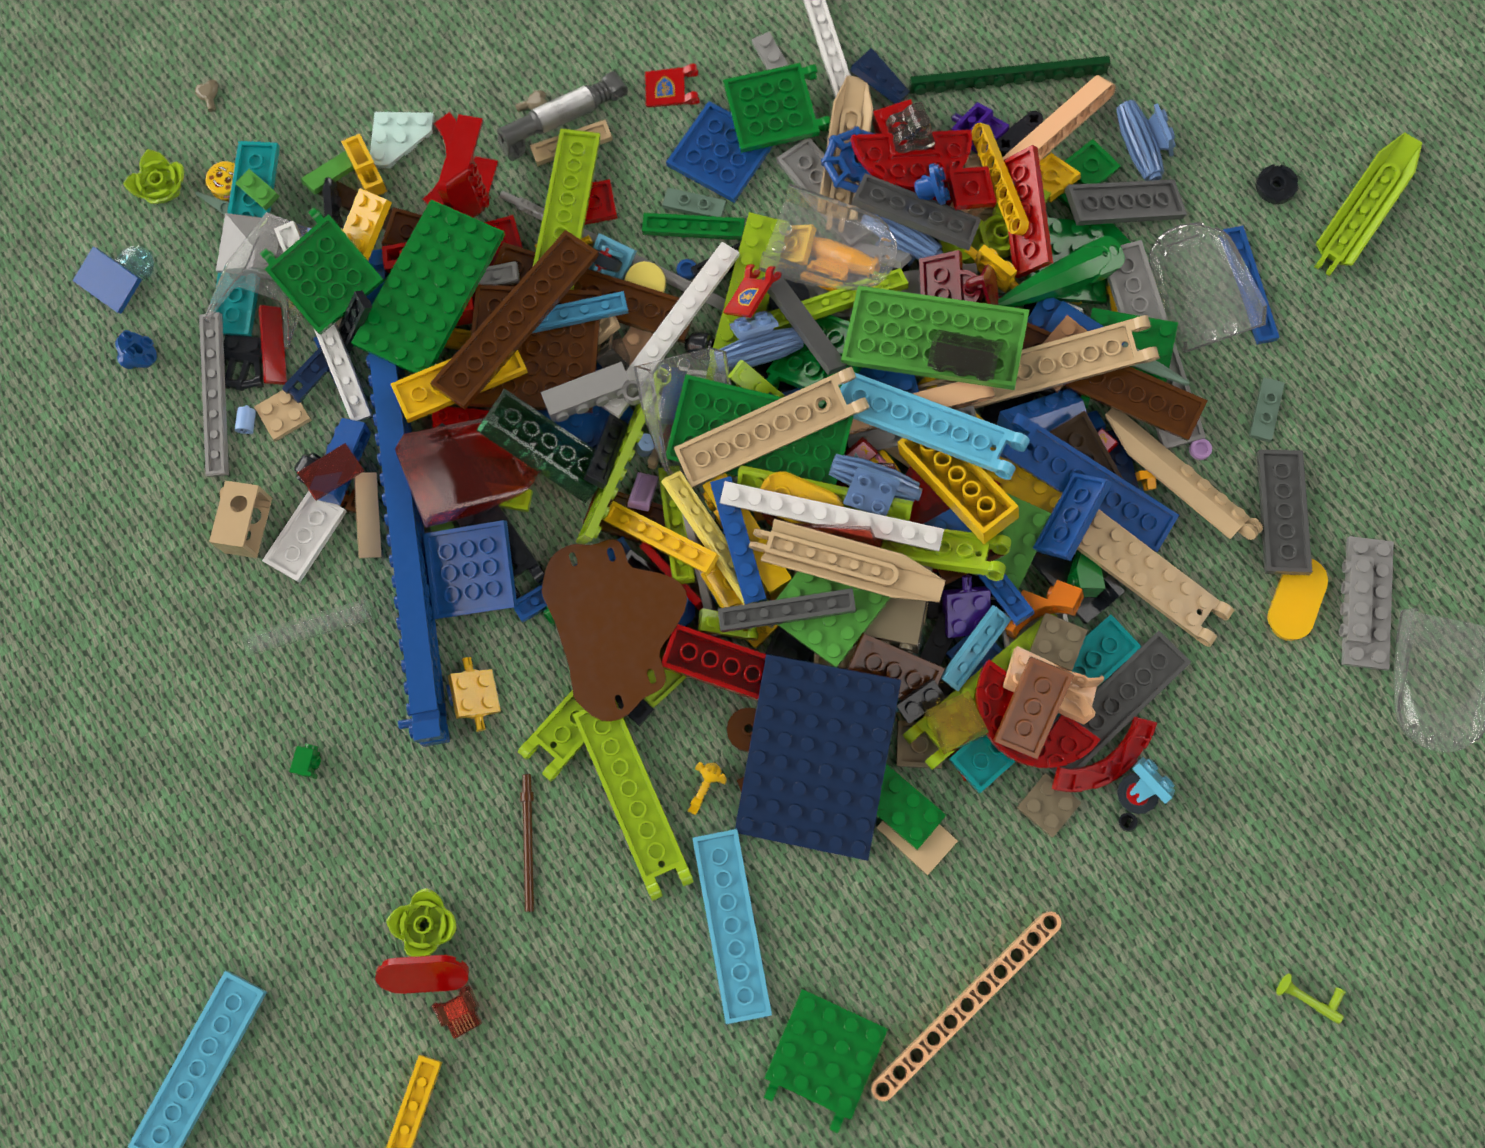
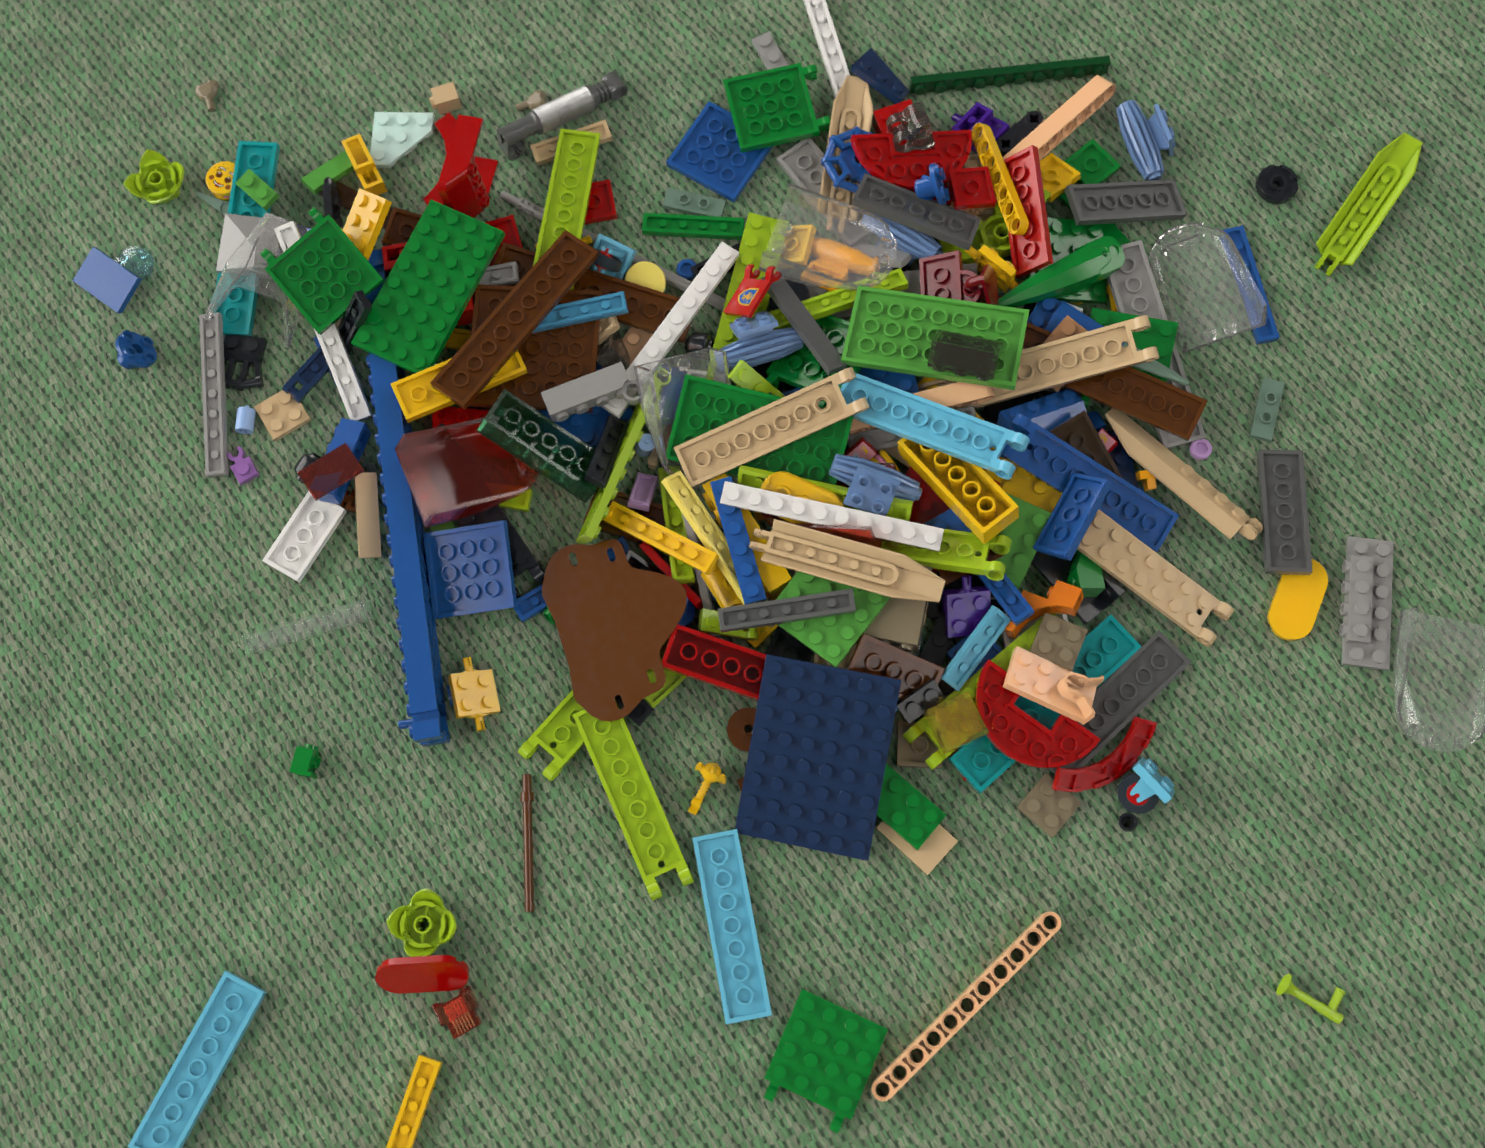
(235, 518): tan piece -> none
(243, 468): none -> medium lavender plate
(272, 345): red tile -> none
(445, 98): none -> tan brick
(668, 87): red flag -> none
(1033, 707): dark orange plate -> none

